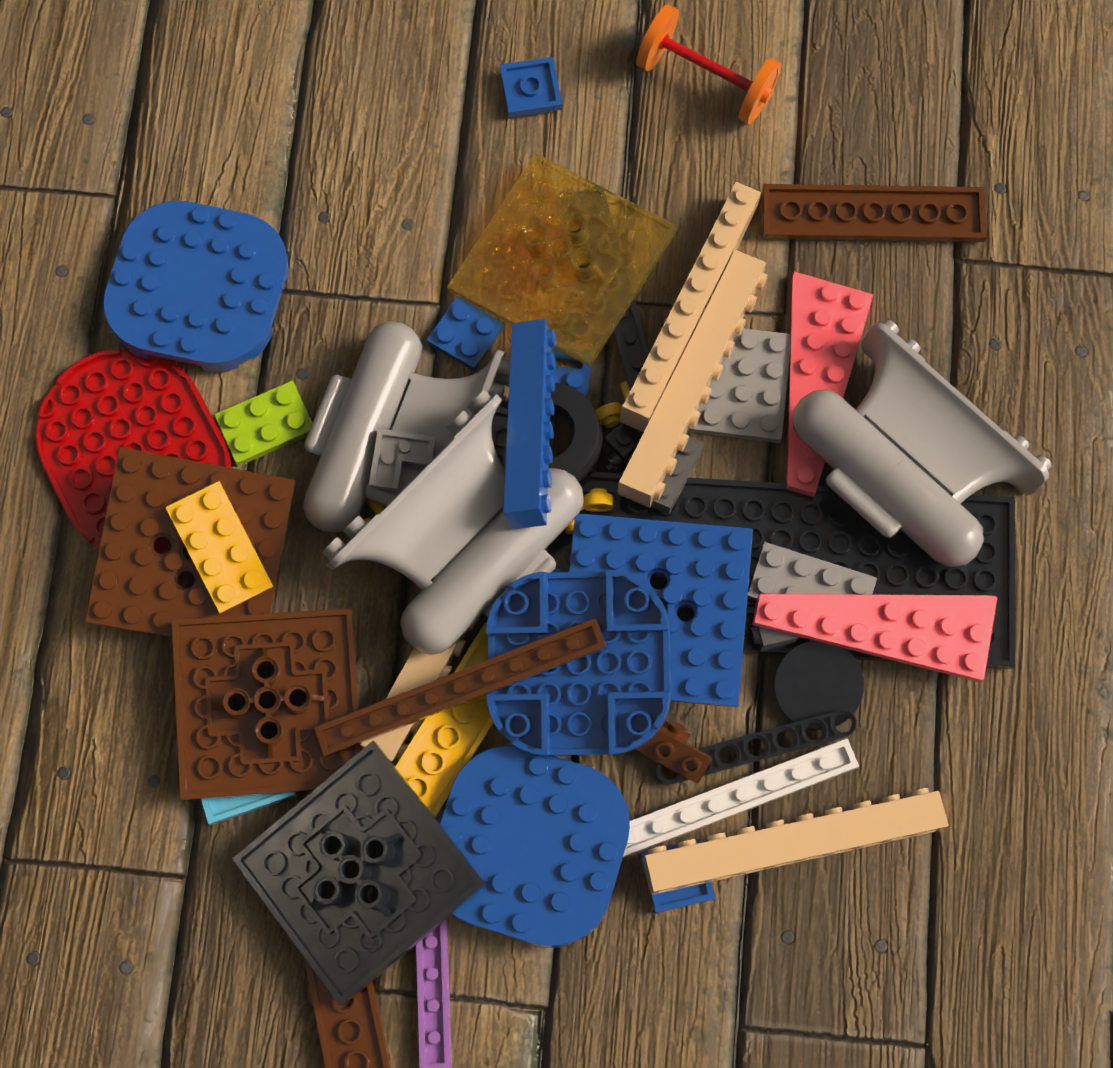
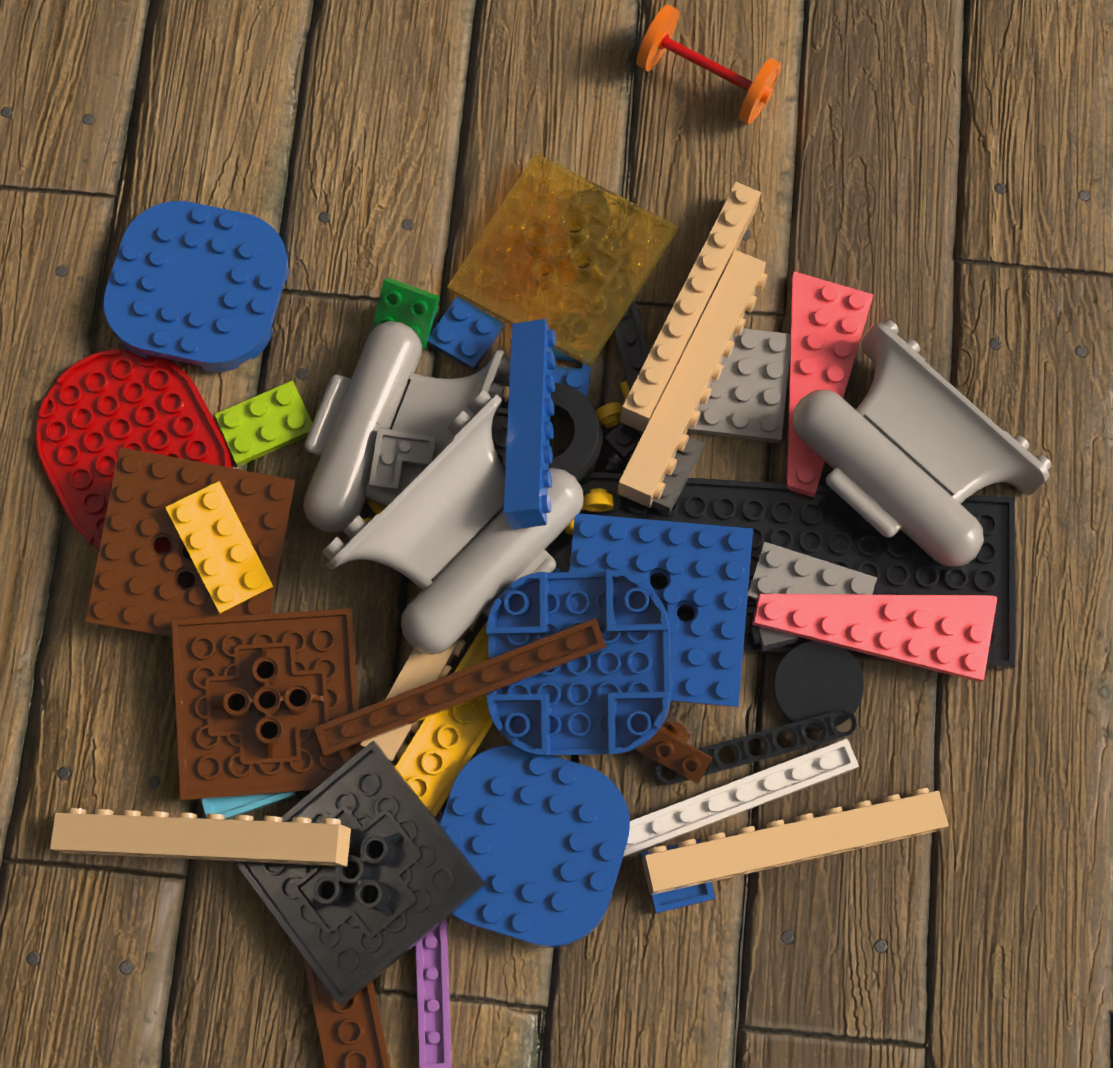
(202, 838): none -> tan brick
(407, 305): none -> green plate
(531, 87): blue plate -> none
(873, 213): reddish brown plate -> none

